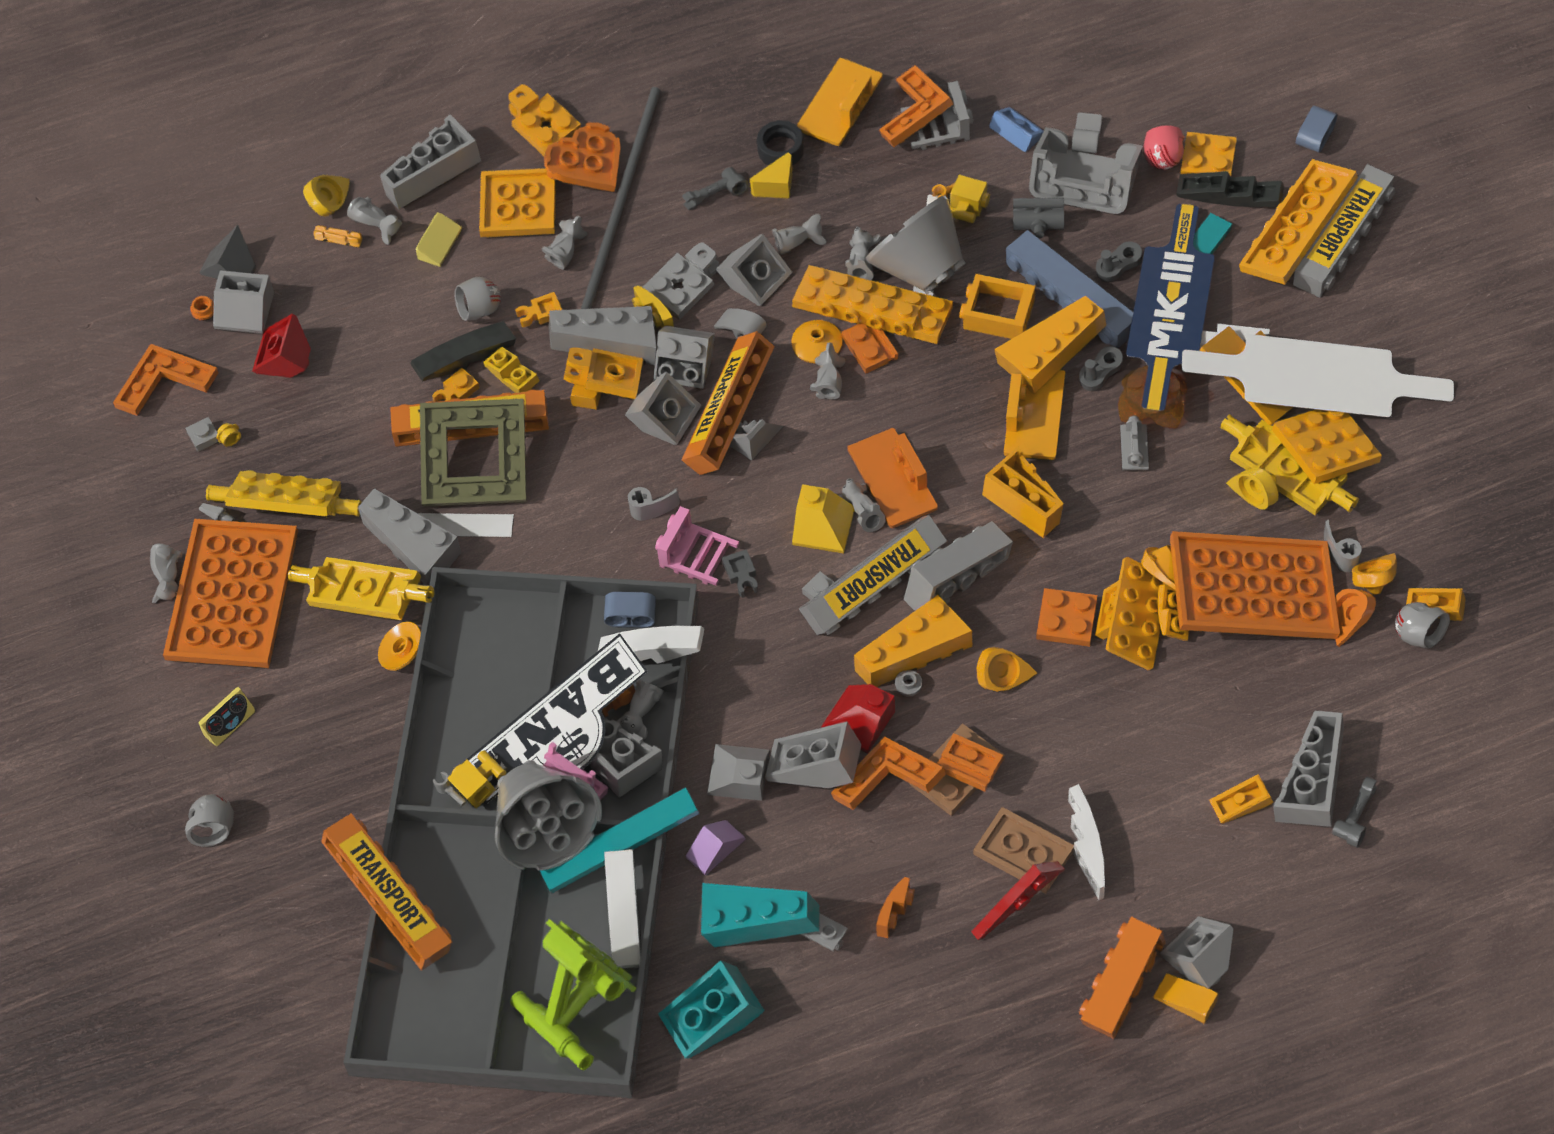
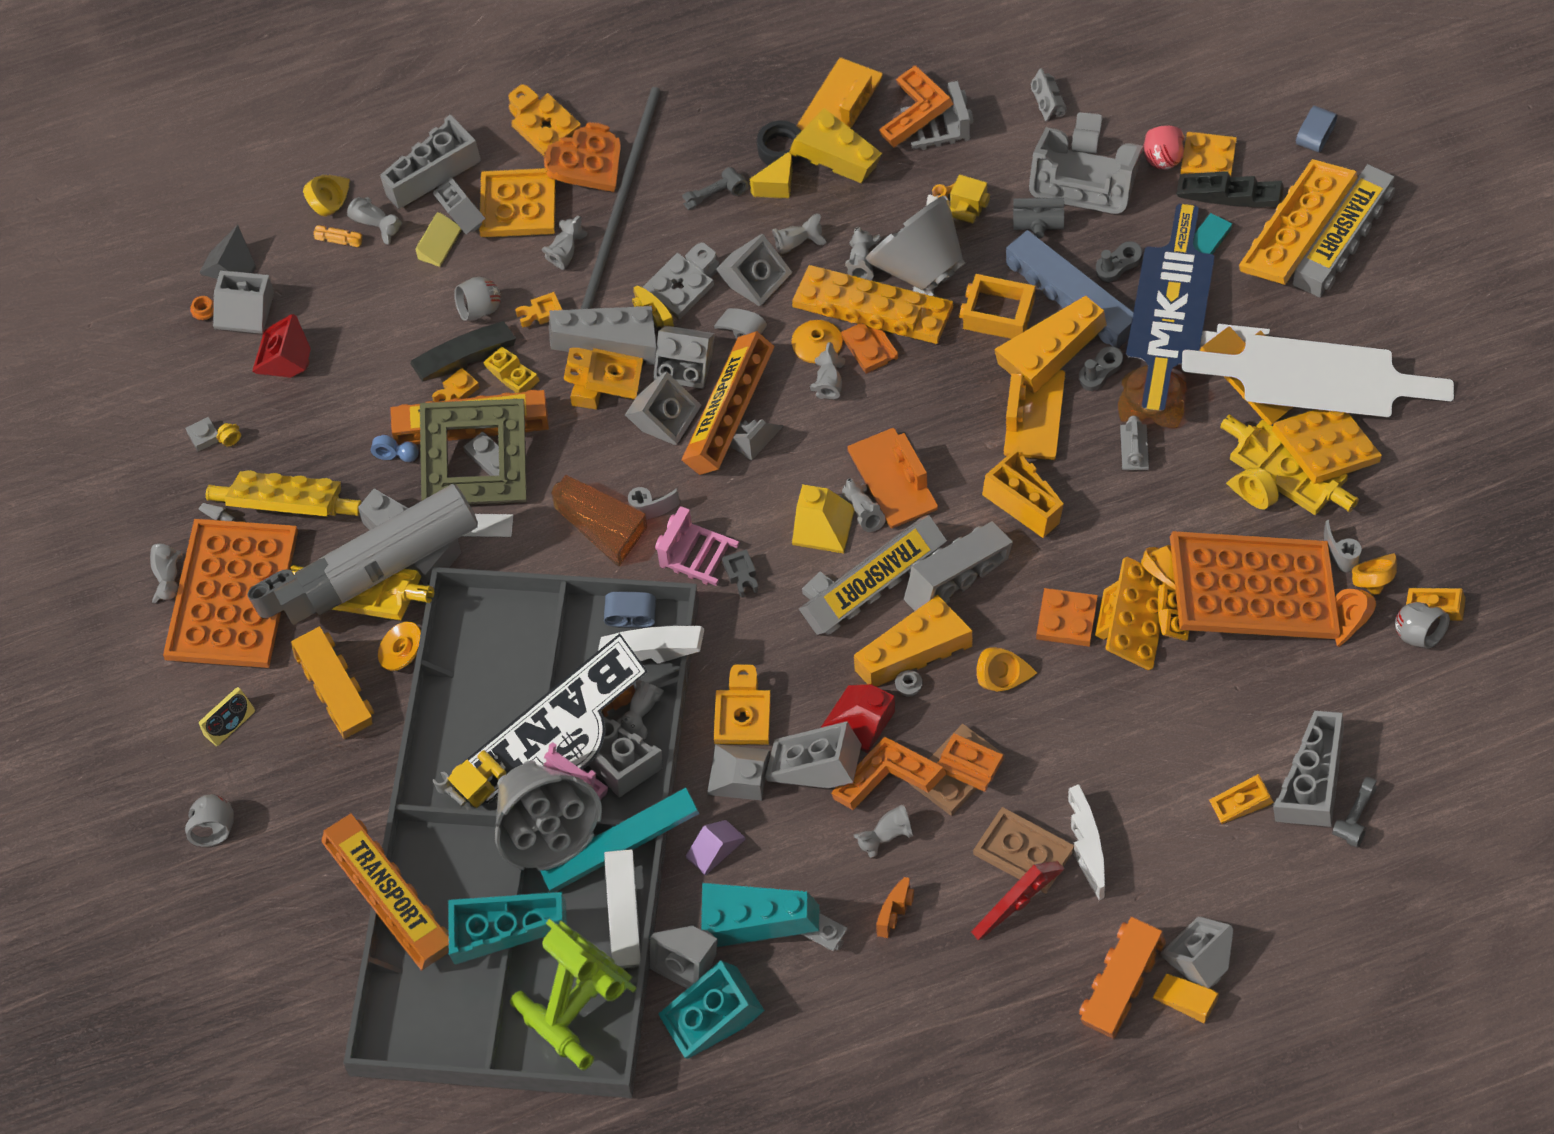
(157, 364): orange plate -> none
(332, 682): none -> light orange wedge
(366, 558): none -> light grey piece
(386, 448): none -> medium blue plate
(459, 206): none -> light grey slope
(484, 453): none -> light grey plate
(500, 922): none -> teal wedge
(599, 517): none -> clear orange slope
(682, 954): none -> light grey slope
(742, 698): none -> light orange plate
(836, 146): none -> yellow wedge
(889, 826): none -> light grey animal
(1015, 128): medium blue slope -> none
(1047, 95): none -> light grey hinge

